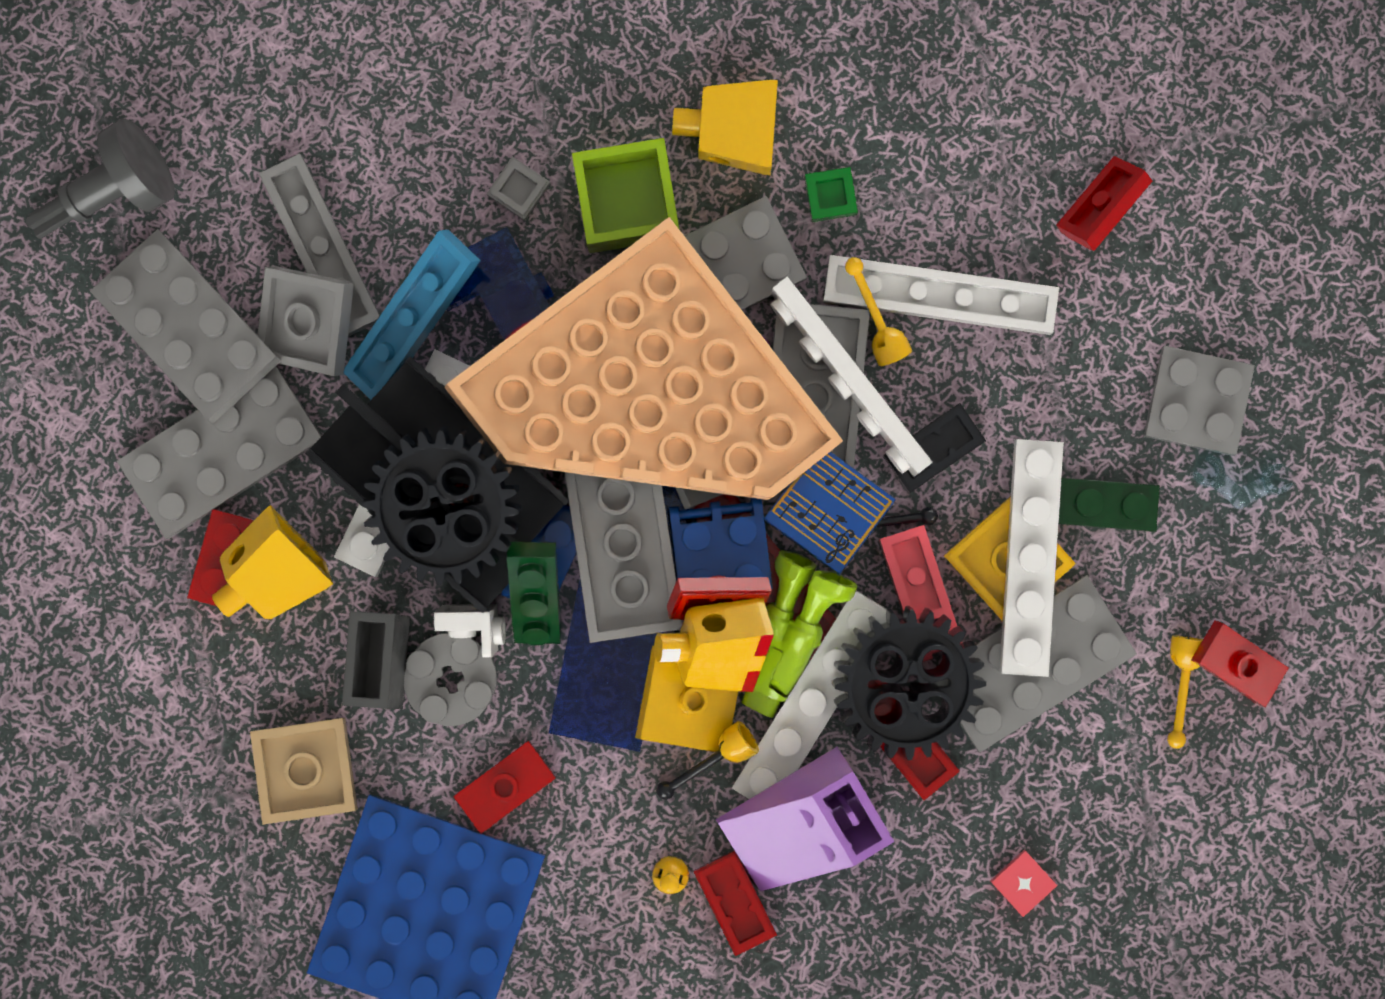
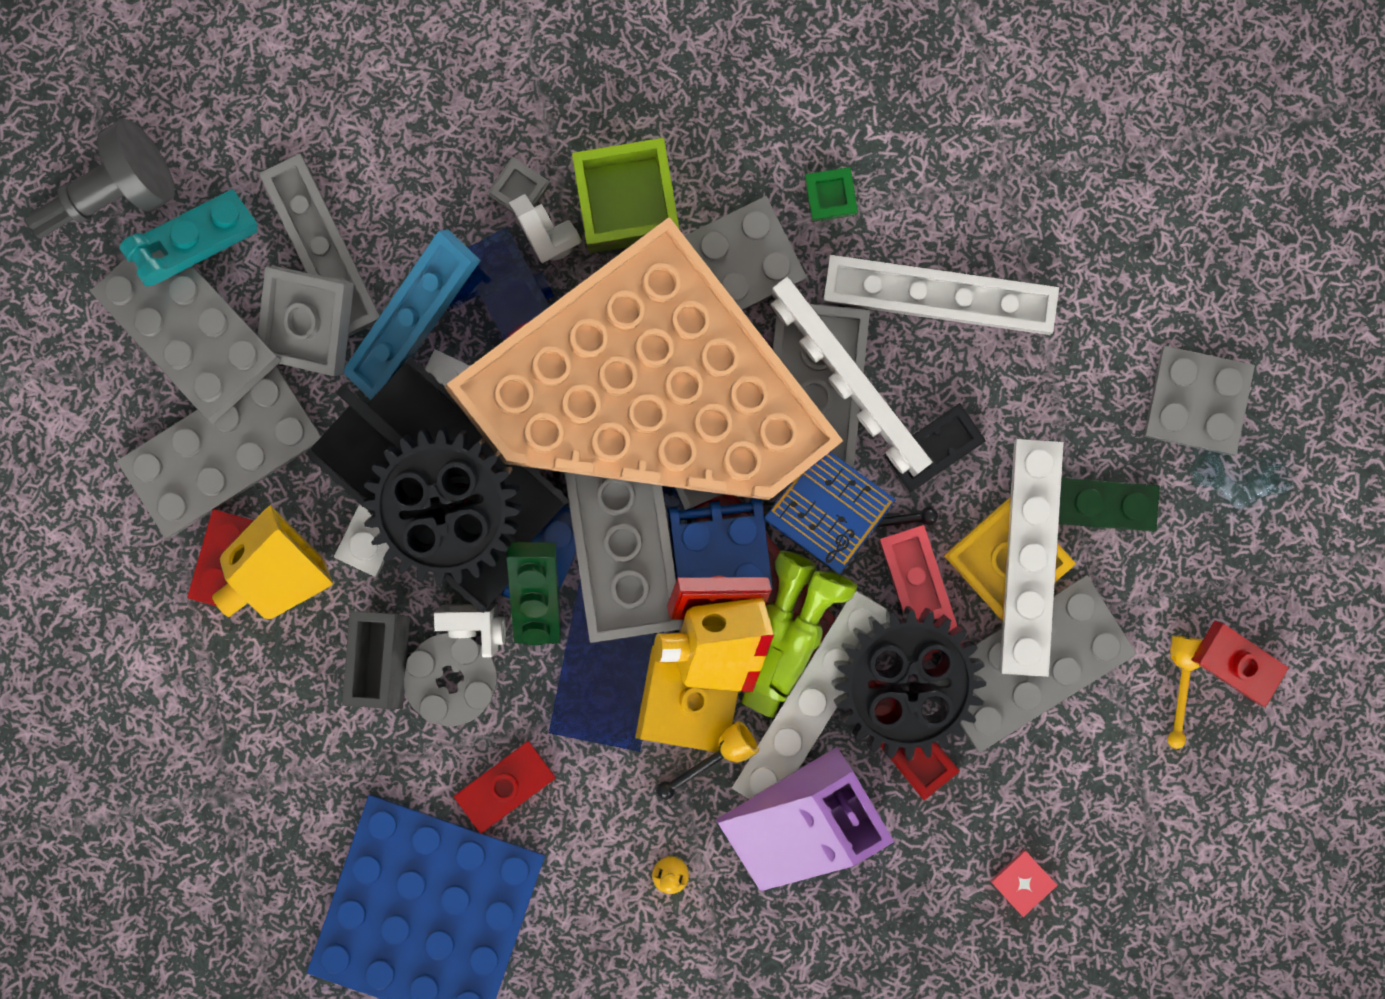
(189, 238): none -> teal plate
(303, 771): tan plate -> none
(546, 240): none -> white bracket
(733, 124): yellow torso -> none
(735, 902): red plate -> none
(888, 343): yellow hinge -> none
(1104, 203): red plate -> none

